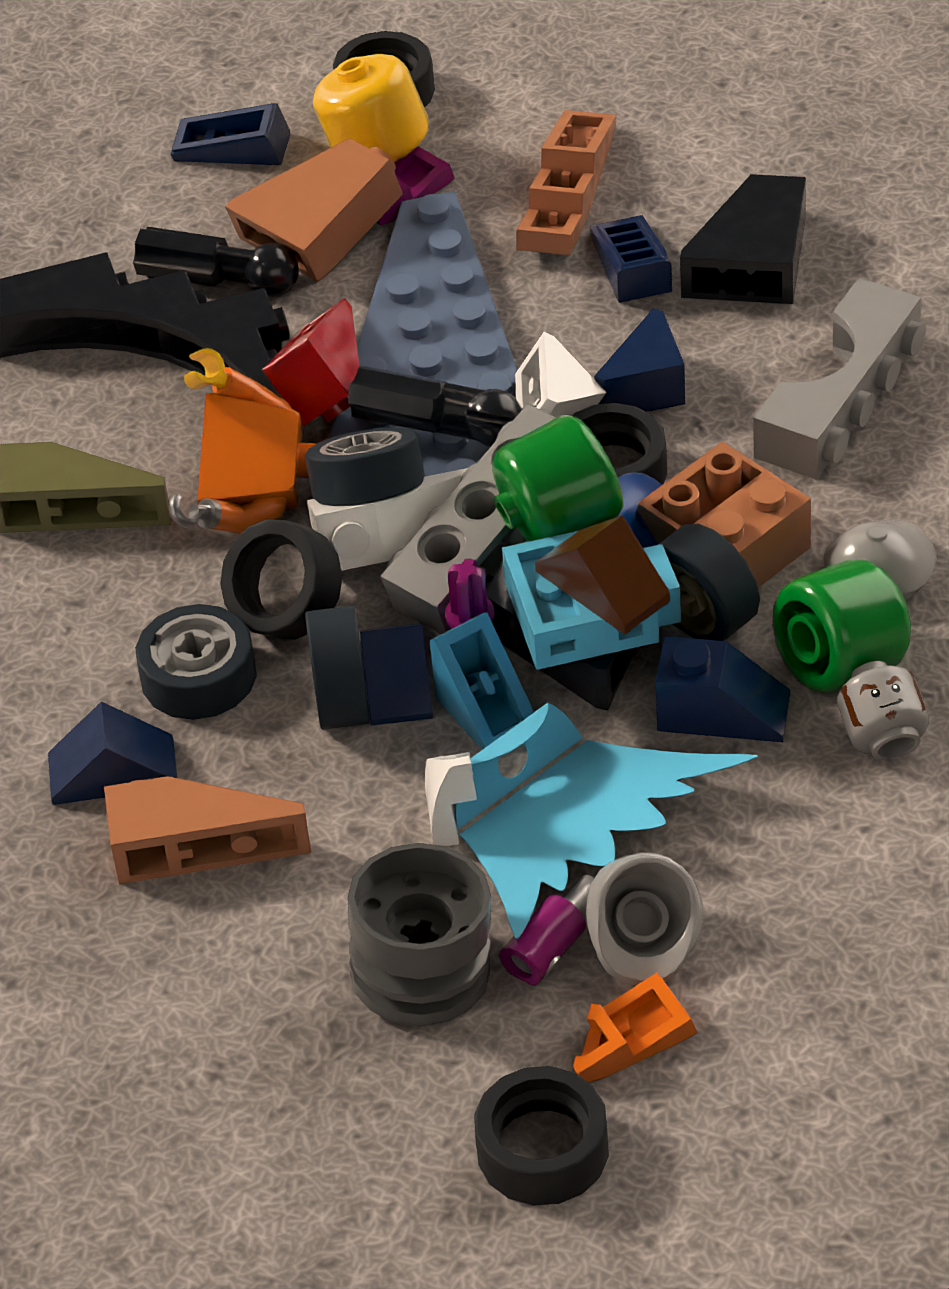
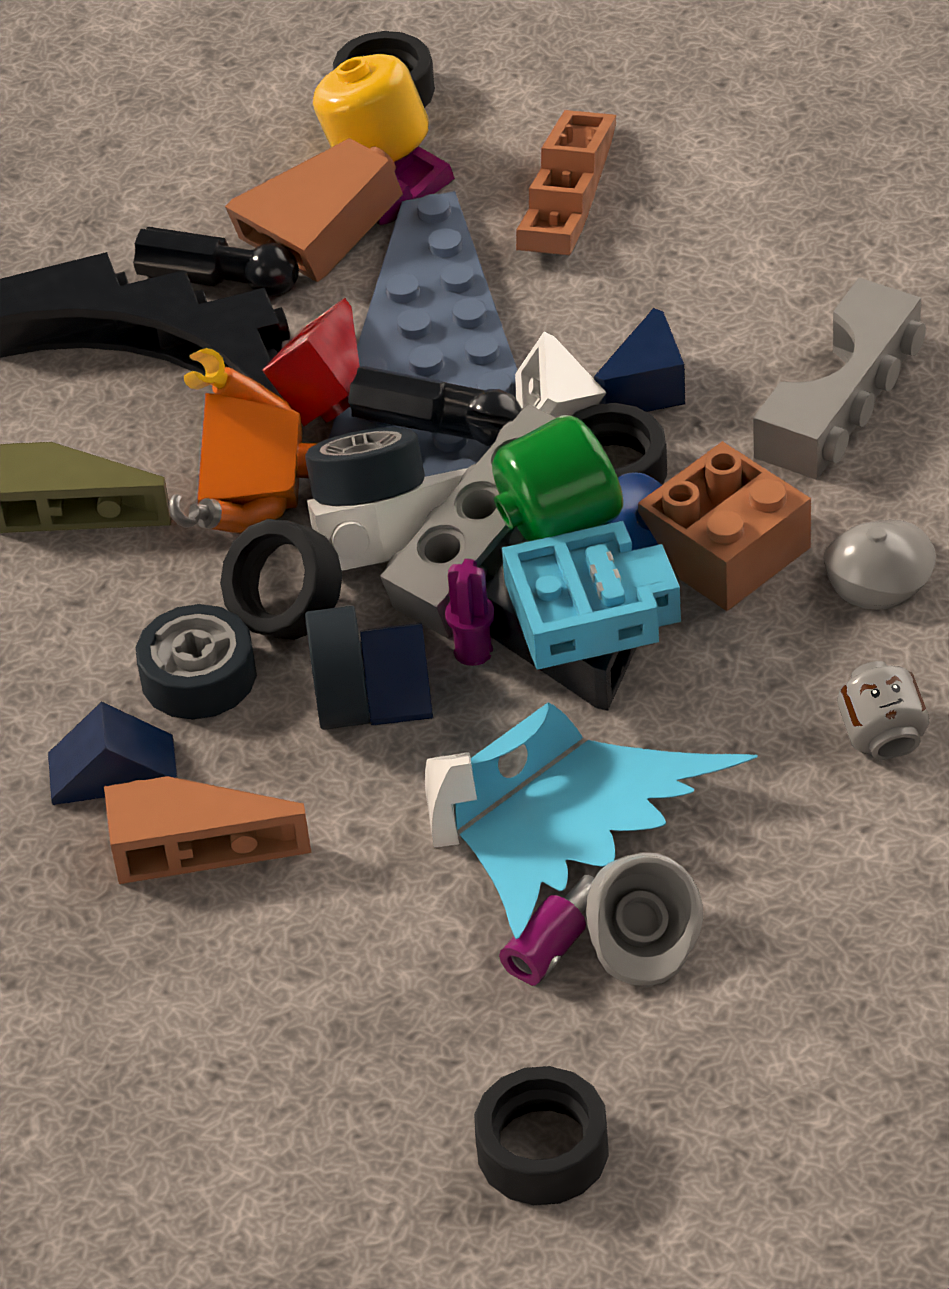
(250, 137): dark blue slope -> none
(419, 933): dark grey wheel -> none
(478, 681): dark azure slope -> none
(607, 574): reddish brown slope -> none
(632, 258): dark blue slope -> none
(632, 1029): orange slope -> none
(714, 583): black wheel -> none
(717, 692): dark blue slope -> none
(749, 244): black slope -> none
(840, 621): green head -> none

